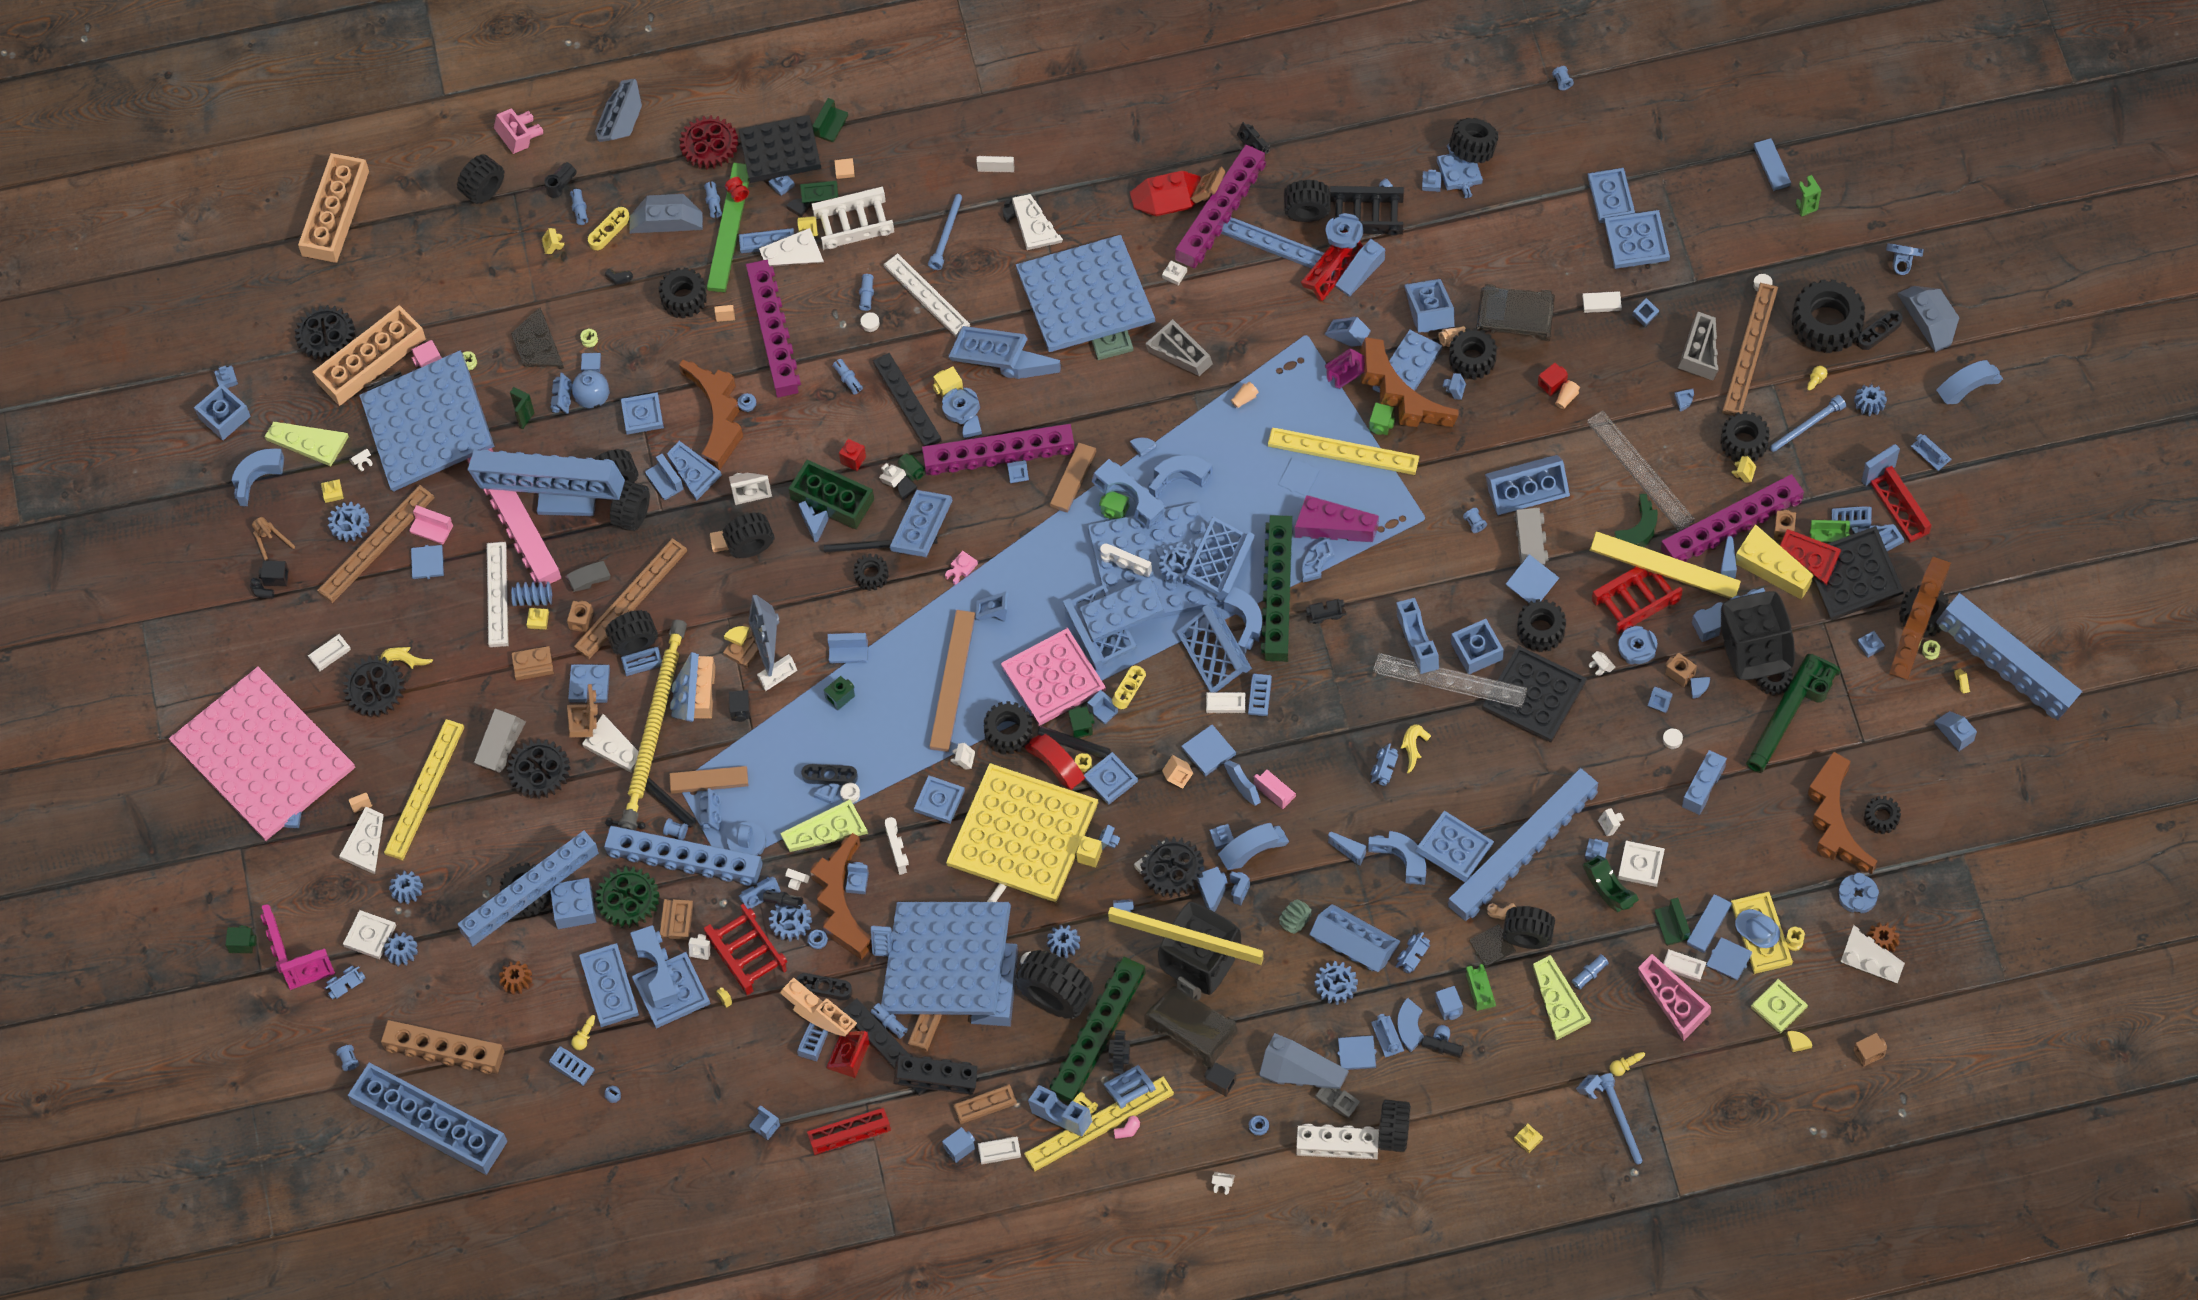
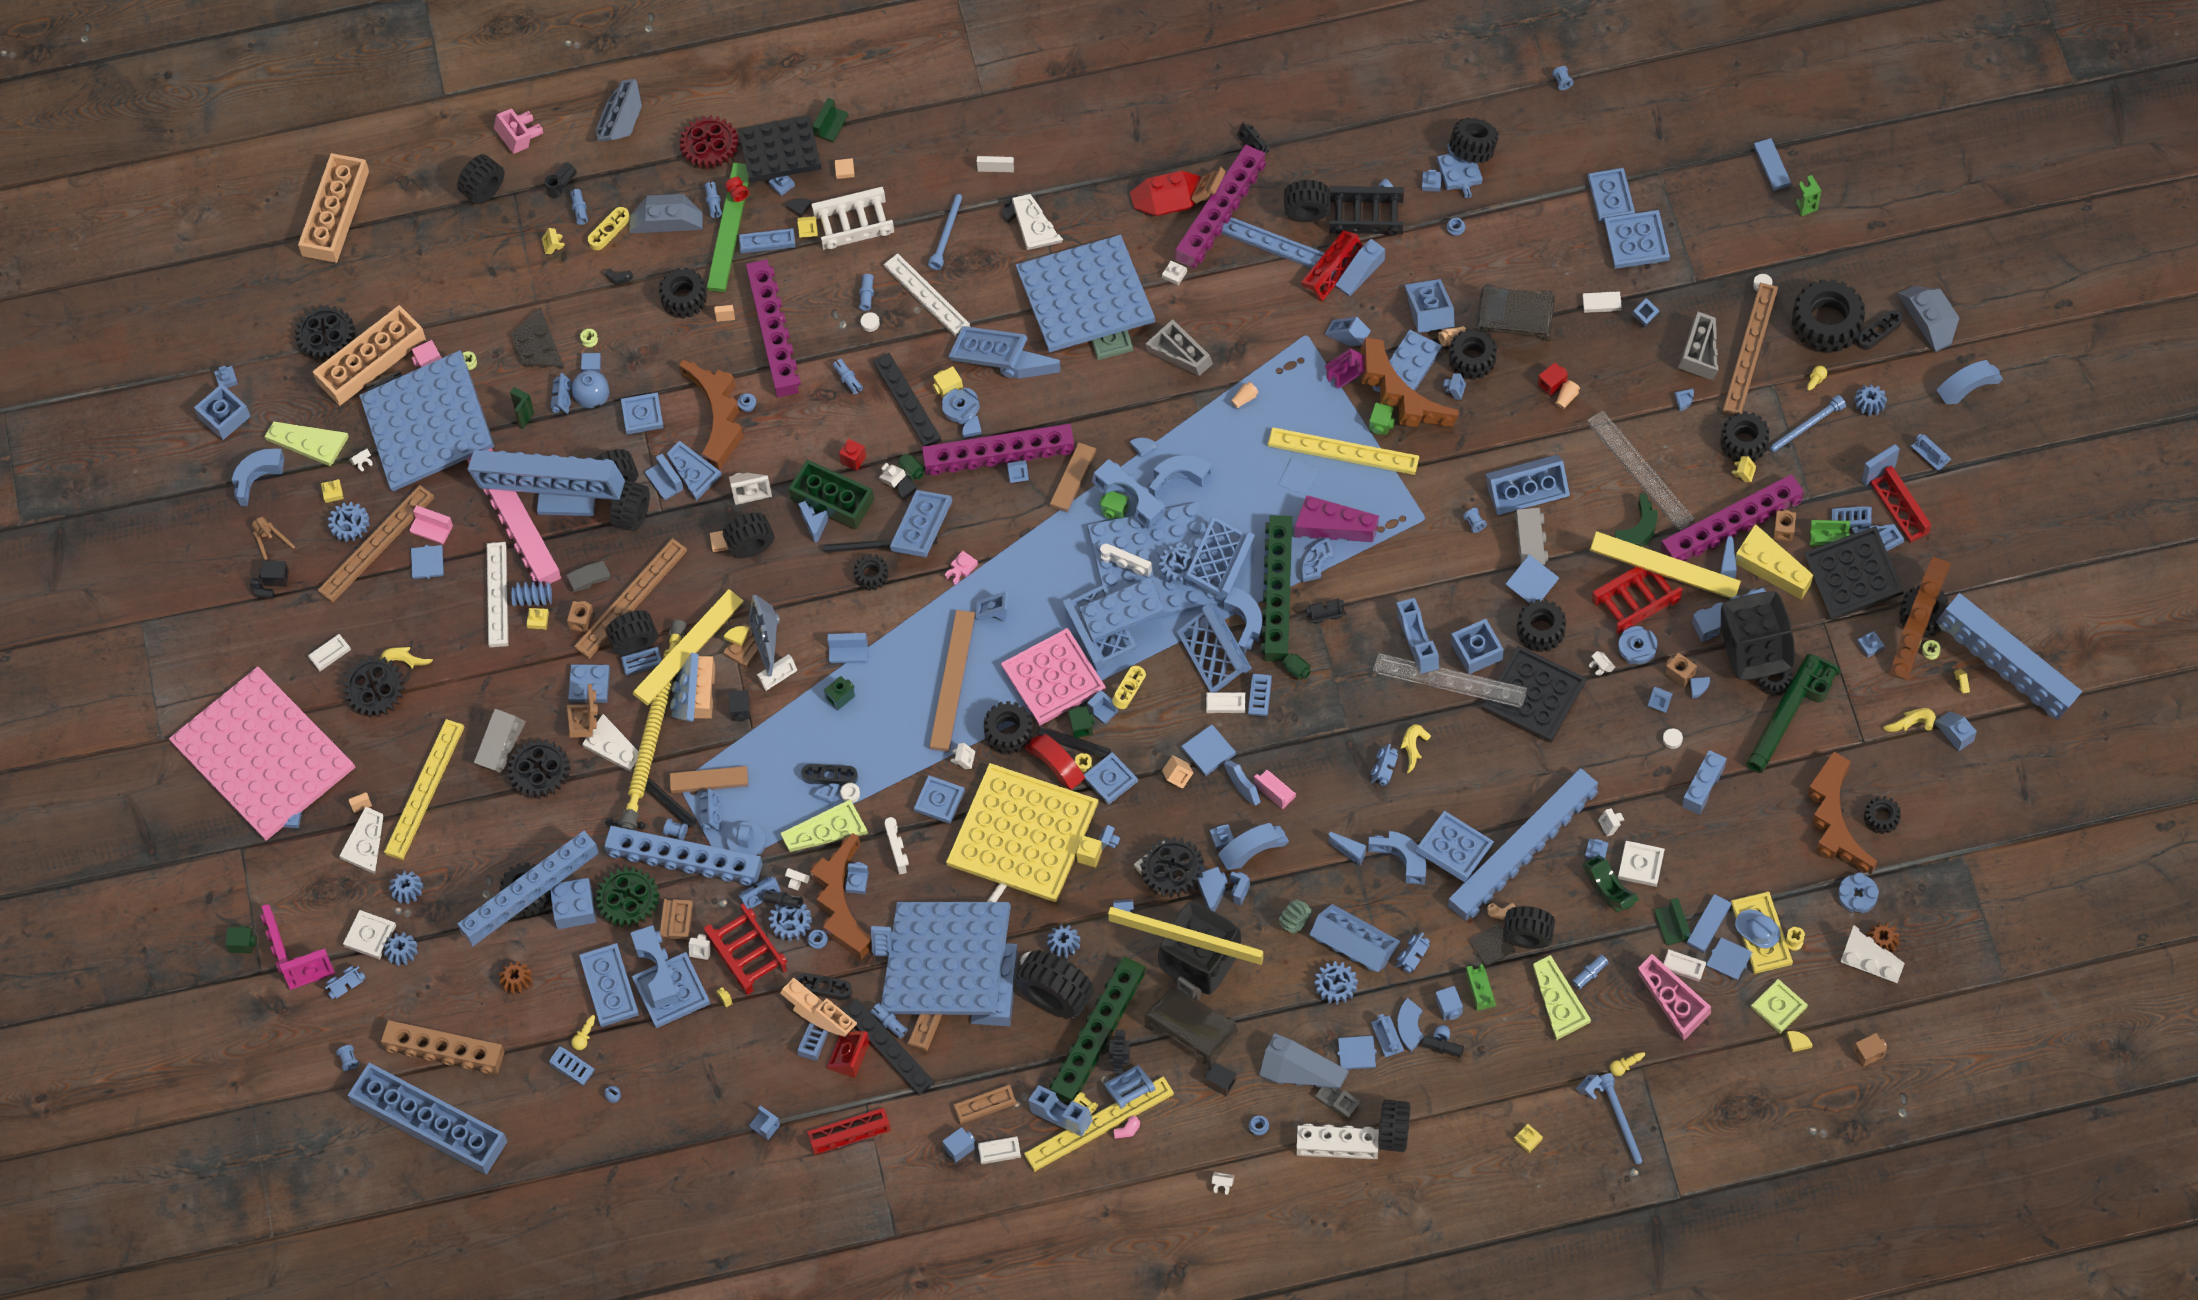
(532, 663): medium nougat plate -> none
(692, 642): none -> light yellow tile
(795, 249): white wing -> none
(819, 191): dark green panel -> none
(935, 1074): black brick -> none
(1297, 666): none -> dark green brick
(1347, 239): medium blue plate -> none
(1456, 222): none -> medium blue plate
(1812, 554): red wing -> none
(1905, 254): medium blue tile -> none
(1920, 715): none -> light yellow piece

